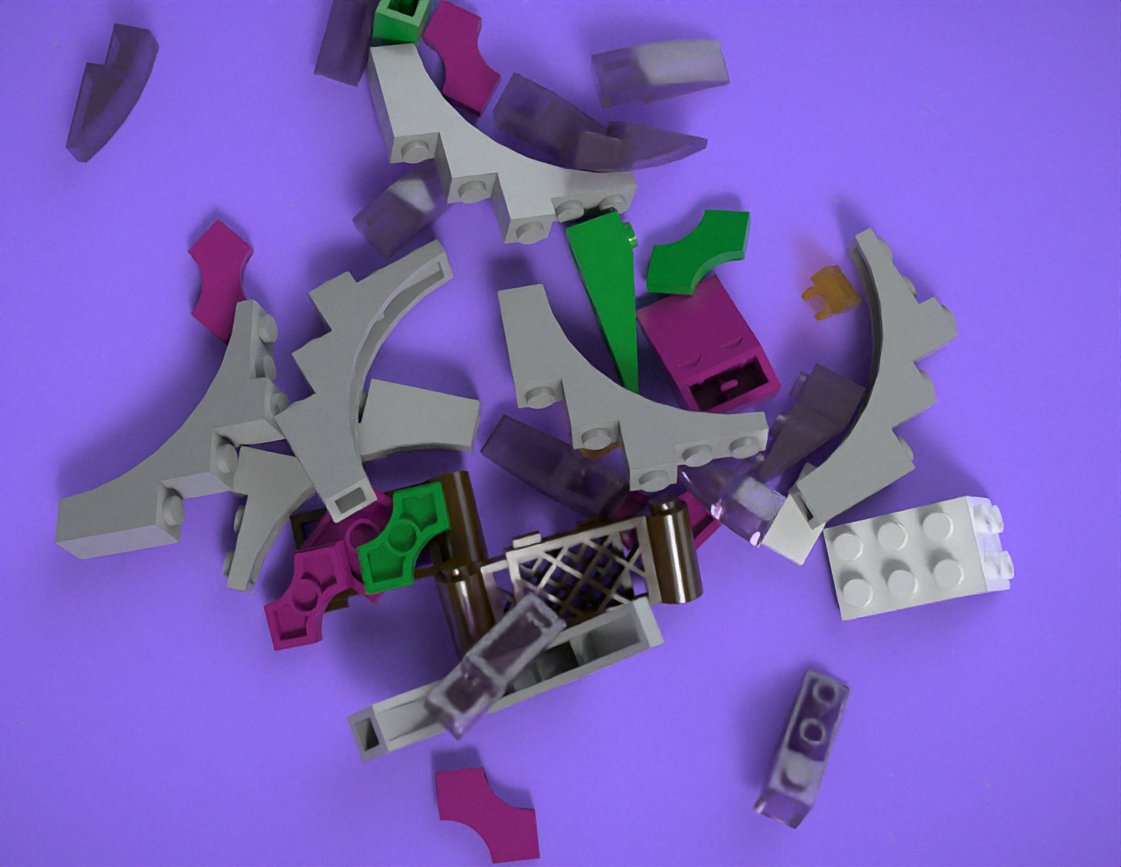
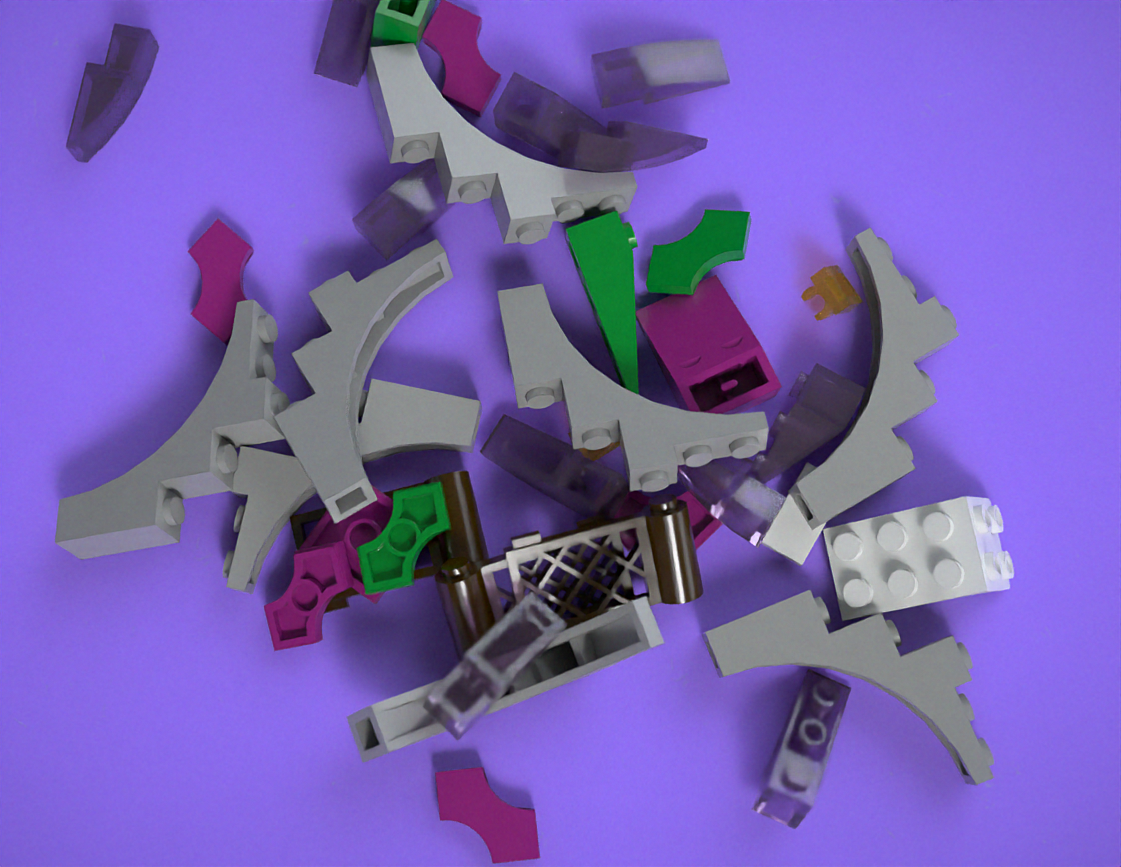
(920, 679): none -> light grey arch

